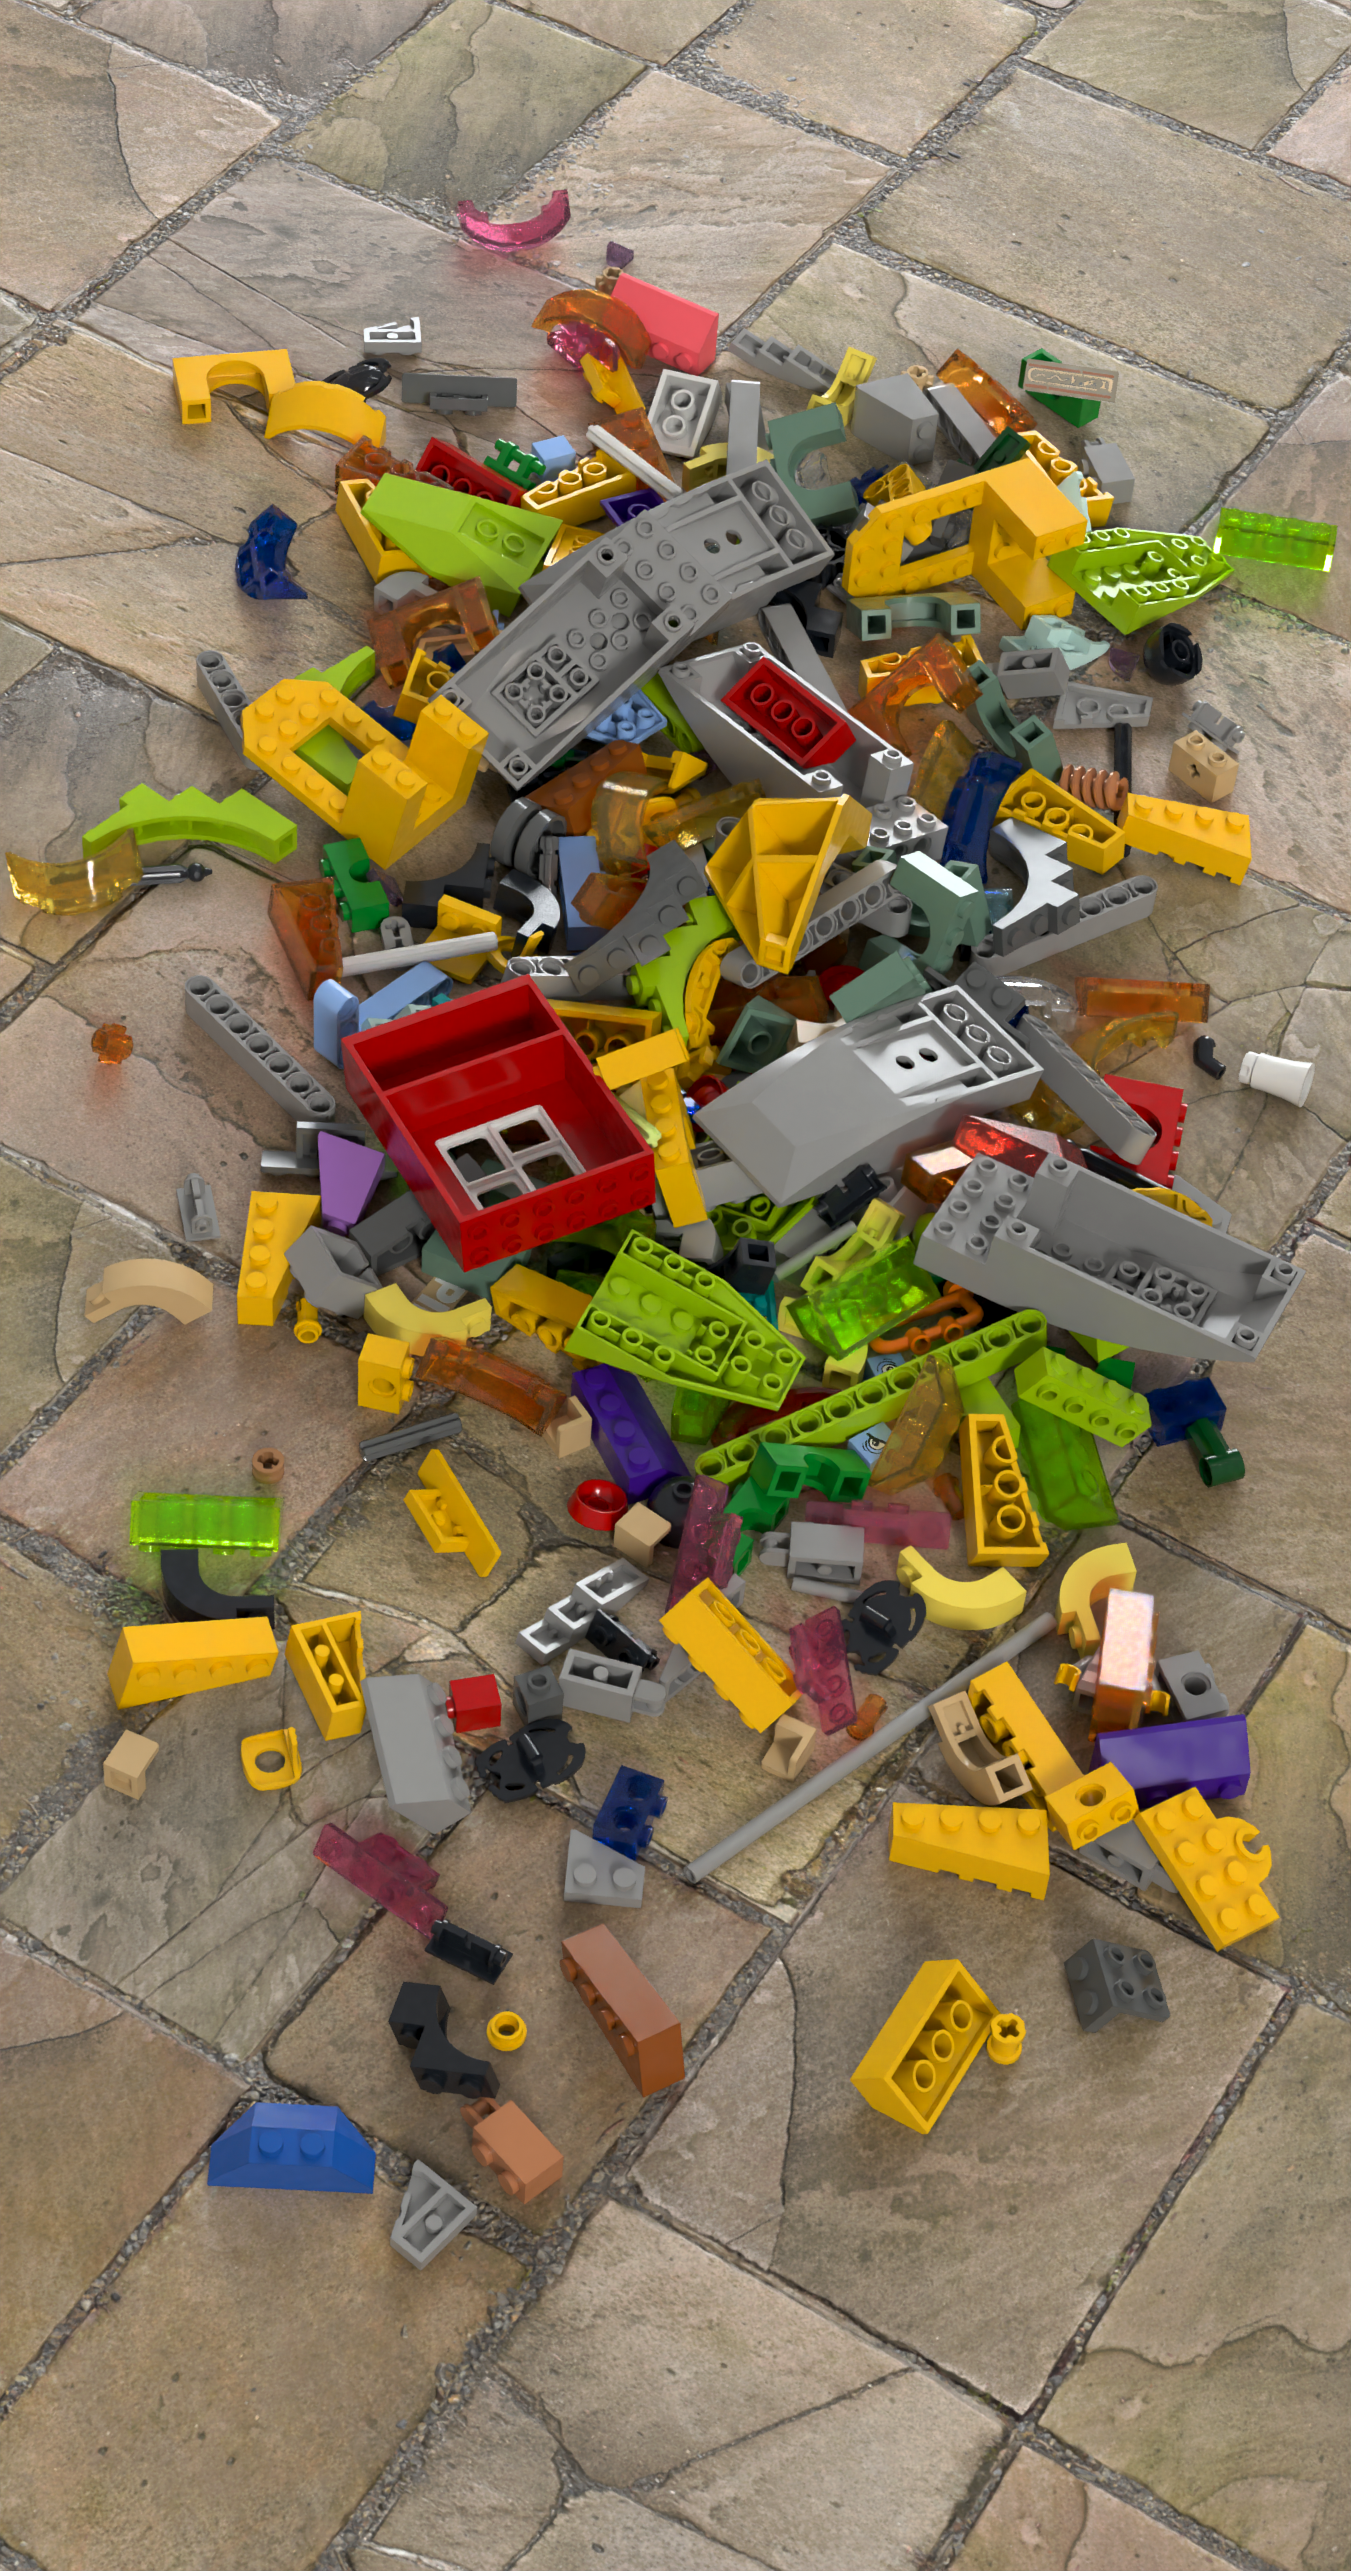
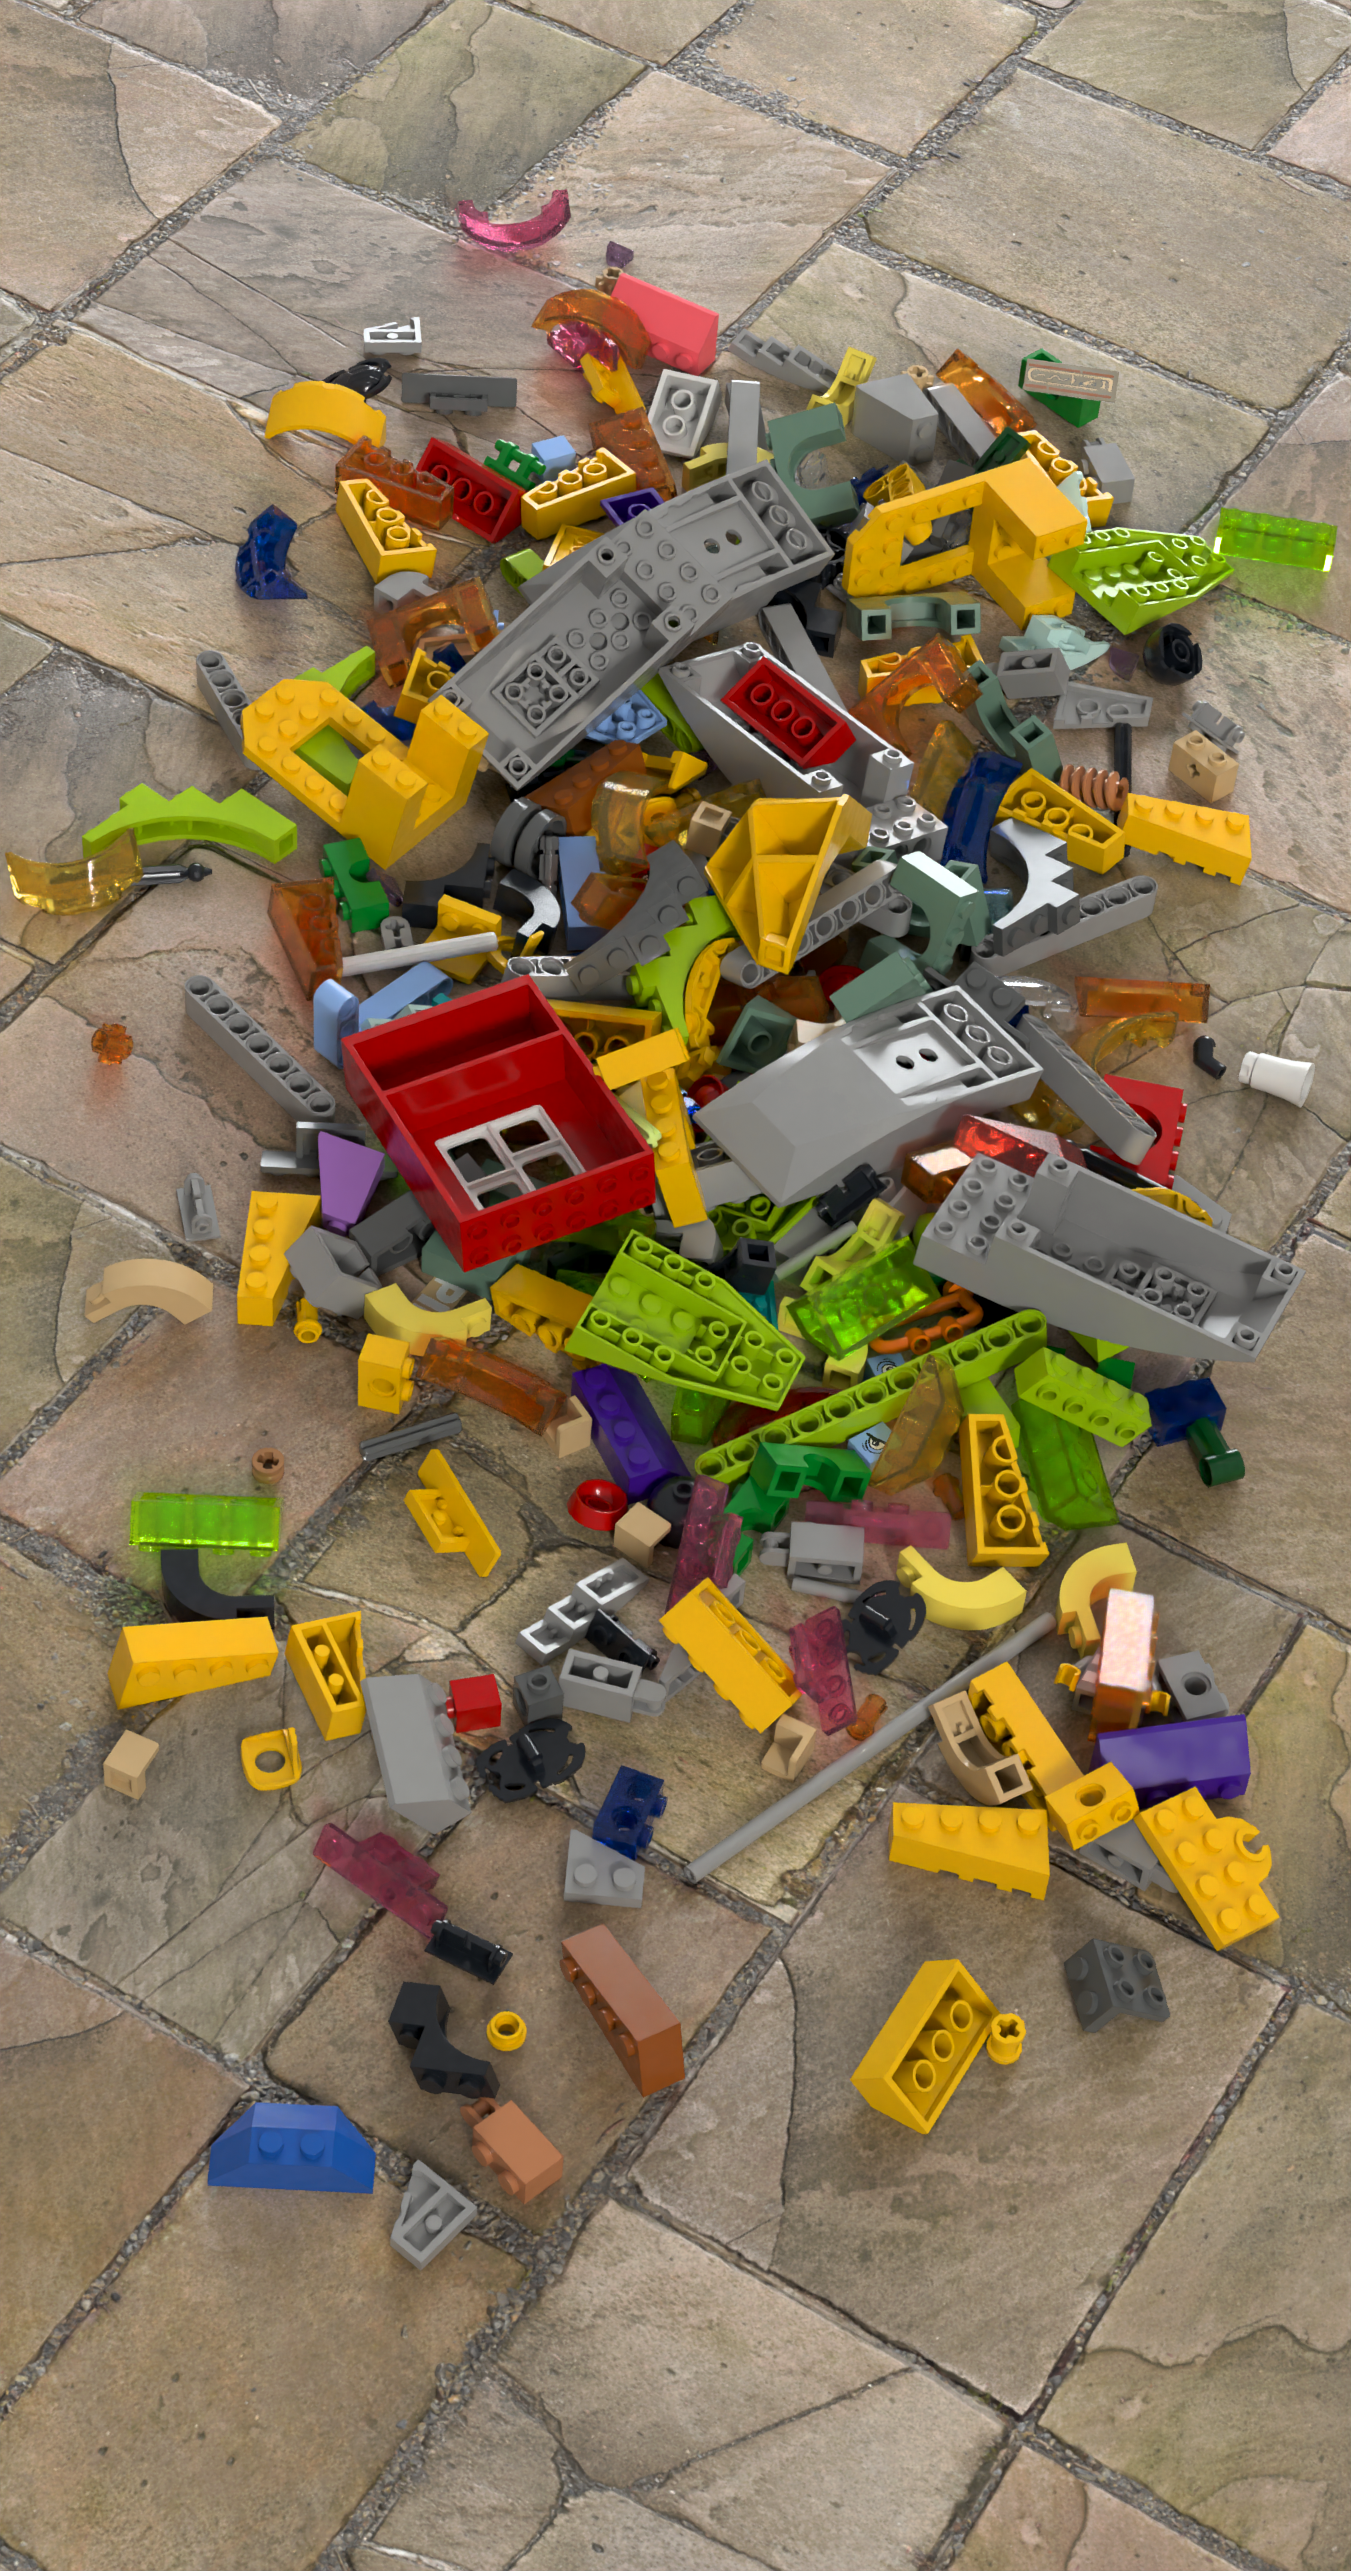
(200, 375): yellow arch -> none
(462, 535): lime wedge -> none
(633, 462): white axle -> none
(707, 828): none -> tan panel

